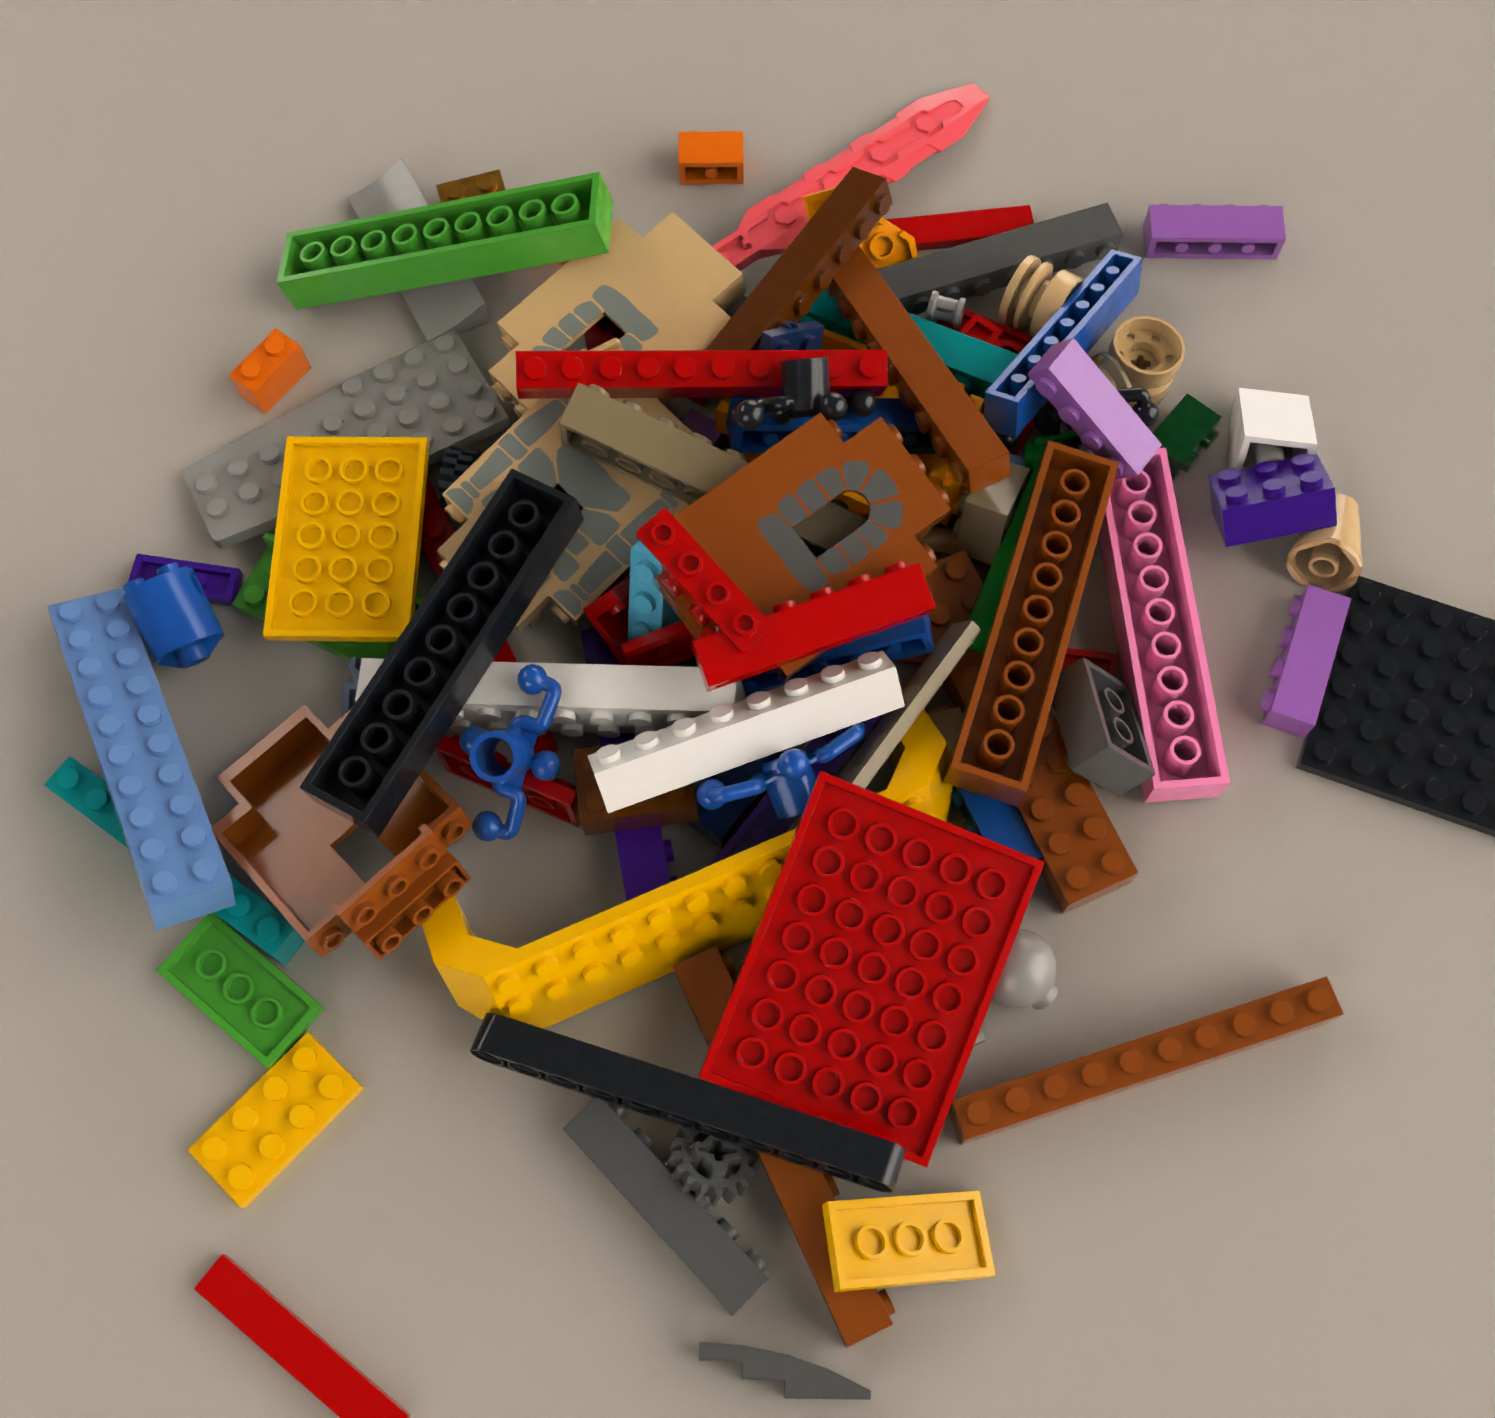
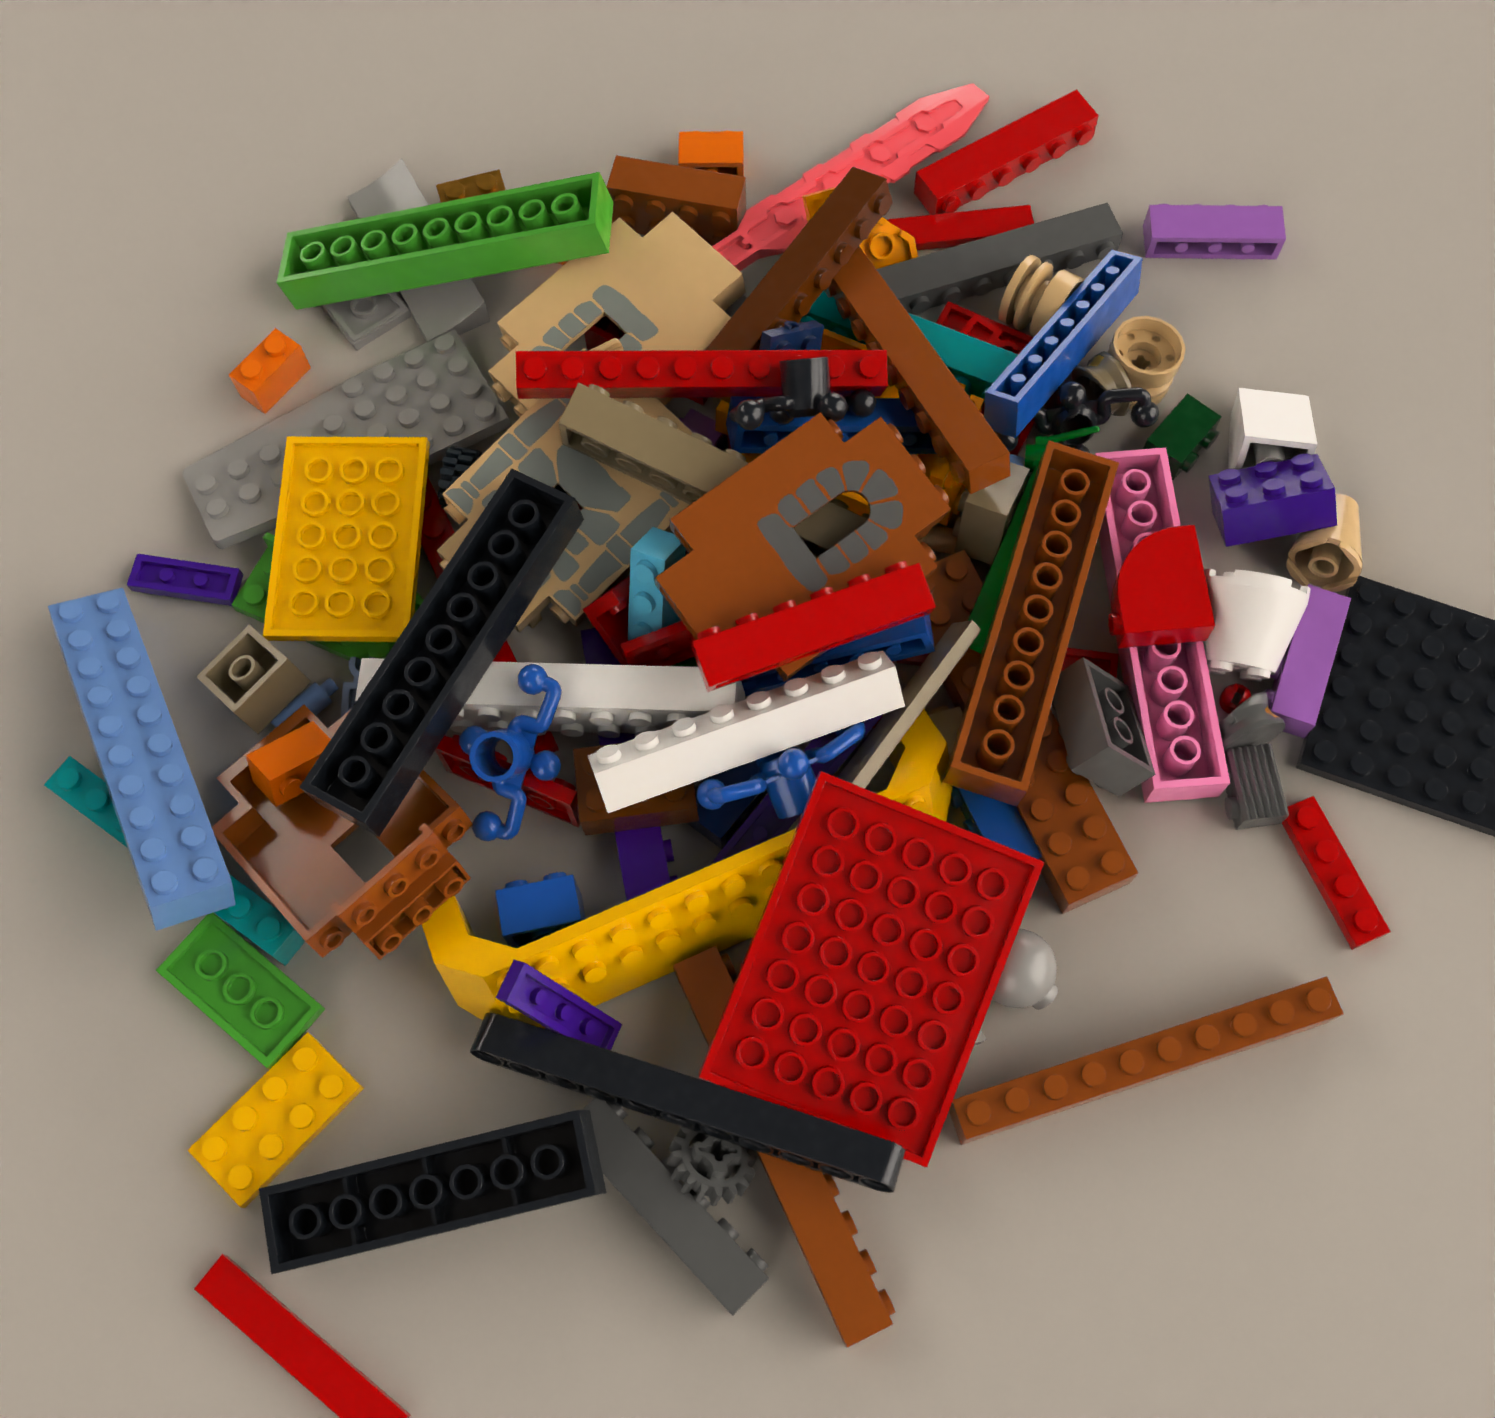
(174, 616): blue cylinder -> none
(253, 679): none -> dark tan brick
(285, 762): none -> orange brick
(314, 697): none -> medium blue cylinder
(367, 317): none -> light grey tile
(431, 1191): none -> black brick
(538, 908): none -> blue brick
(556, 1007): none -> dark purple plate
(651, 190): none -> dark orange brick
(702, 582): red bracket -> none
(800, 1377): dark grey slope -> none
(907, 1240): yellow plate -> none
(935, 310): light grey bush -> none
(1006, 154): none -> red brick
(1094, 408): brick -> none
(1162, 592): none -> red brick
(1228, 694): none -> red hinge
(1250, 724): none -> dark grey hat
(1253, 622): none -> white cone
(1254, 788): none -> dark grey brick
(1334, 873): none -> red plate

